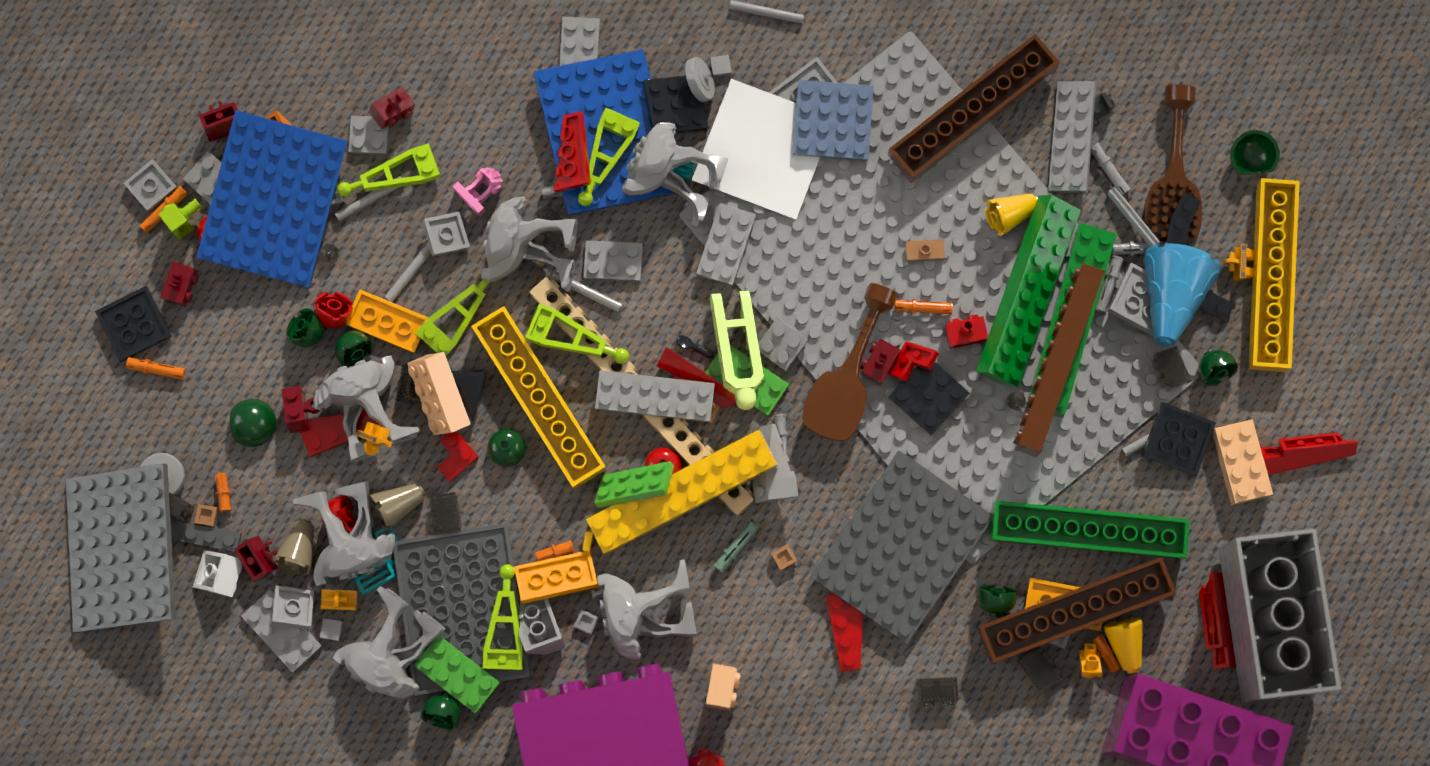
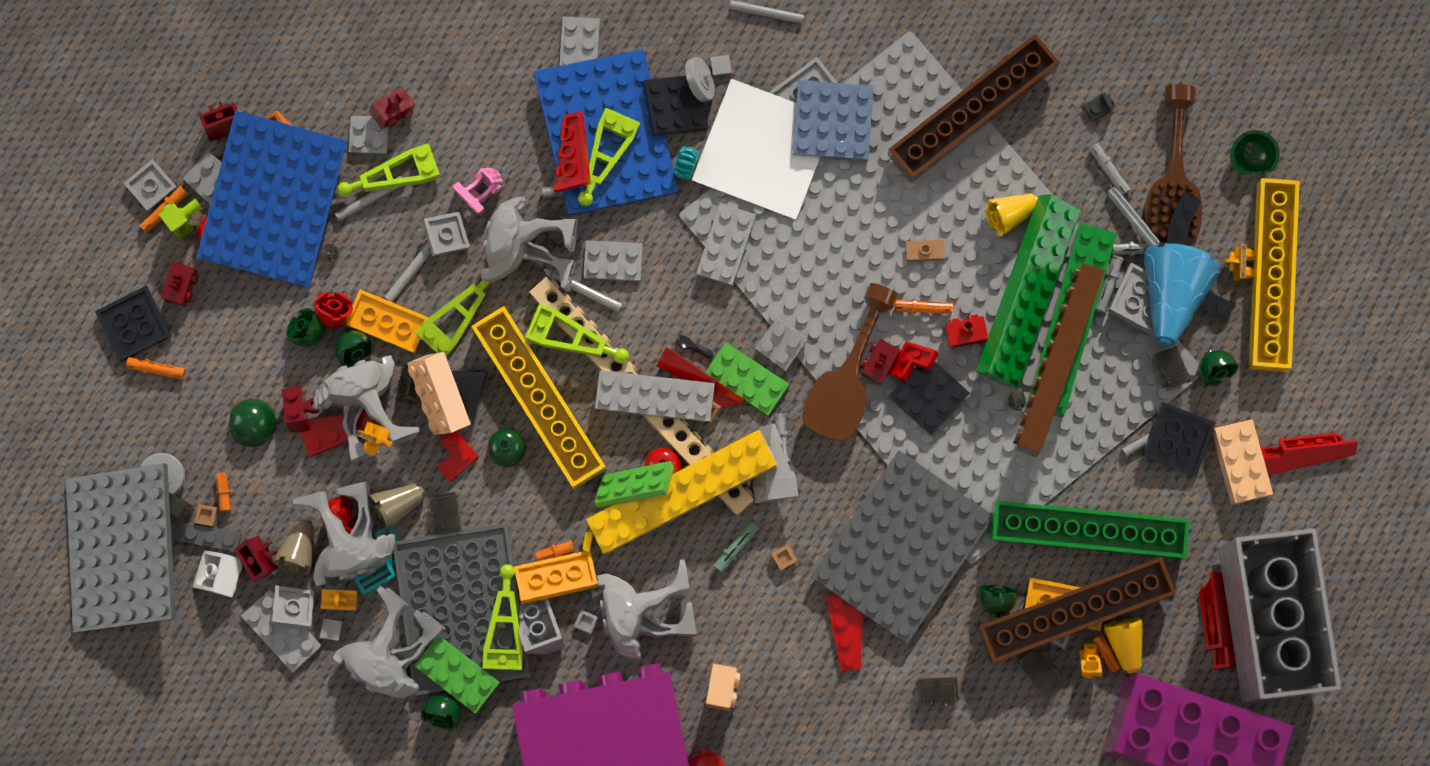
(654, 163): light grey animal -> none
(742, 388): yellowish green piece -> none
(1072, 136): light grey plate -> none

